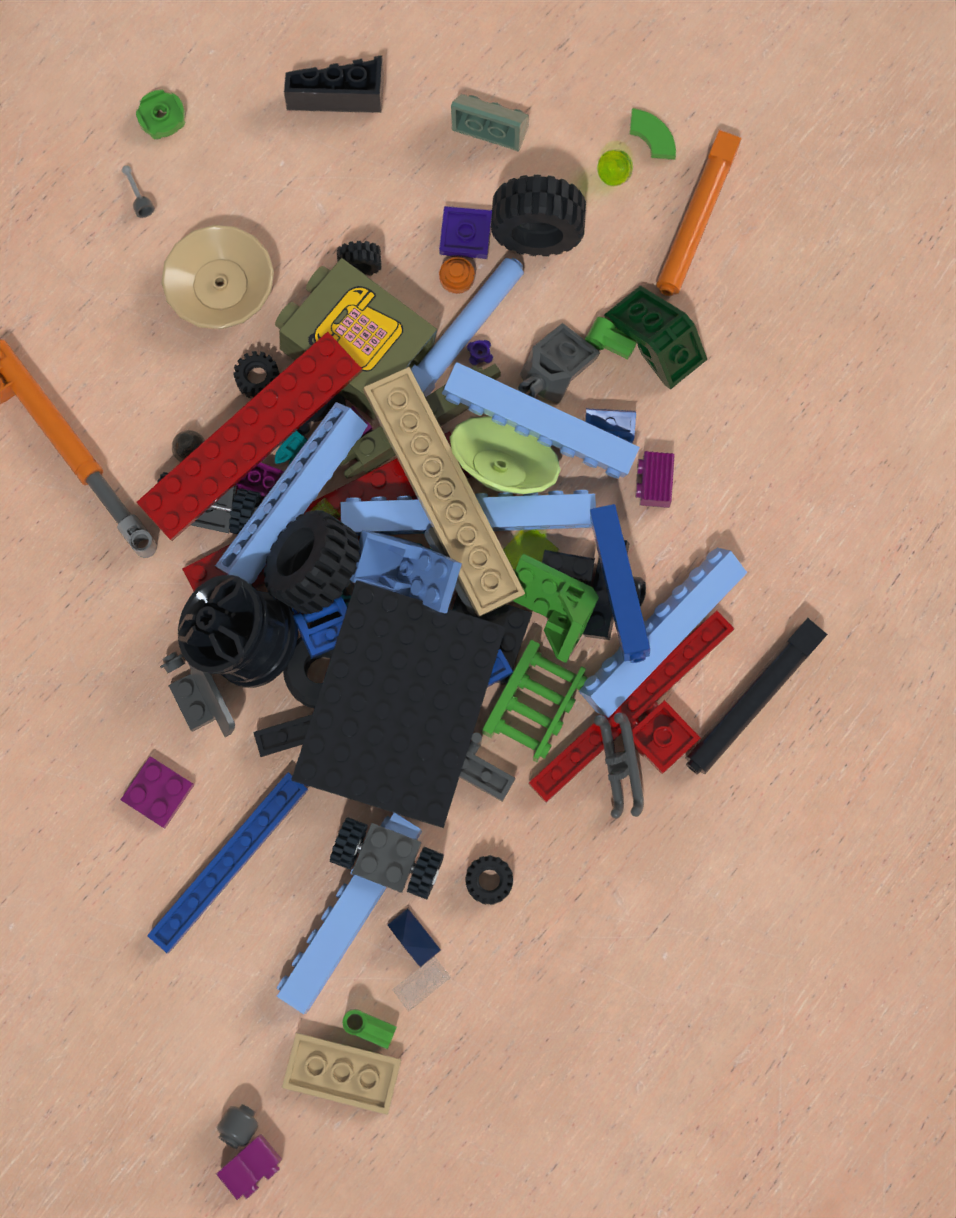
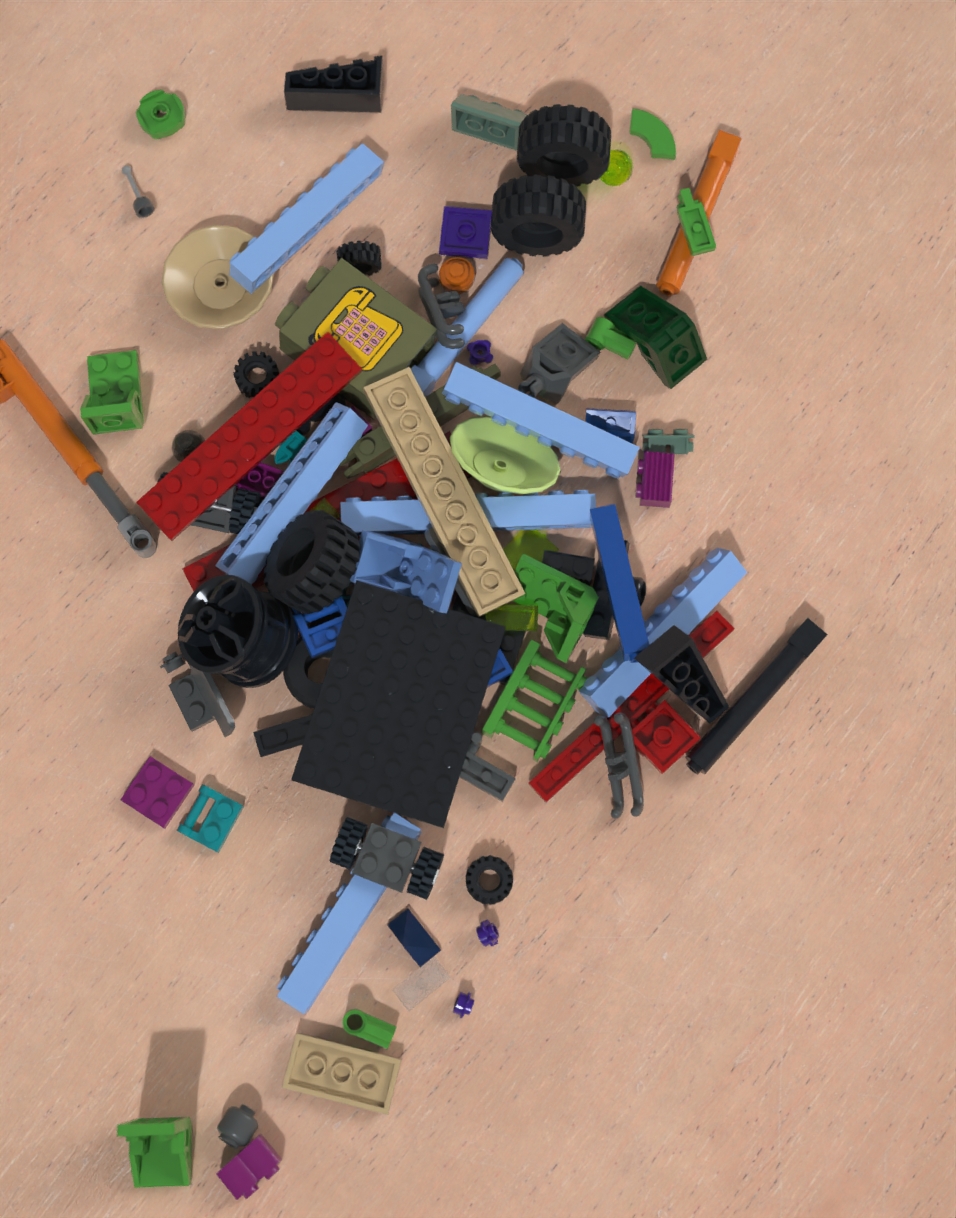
(114, 393): none -> bright green bracket
(159, 1150): none -> bright green bracket
(218, 822): none -> teal plate
(227, 863): blue plate -> none
(306, 218): none -> light blue brick
(440, 308): none -> dark grey piece
(463, 1004): none -> dark purple plate
(487, 933): none -> dark purple plate
(515, 617): none -> clear neon green tile
(564, 144): none -> black tyre
(678, 441): none -> sand green hinge
(682, 669): none -> black wedge
(694, 224): none -> bright green hinge

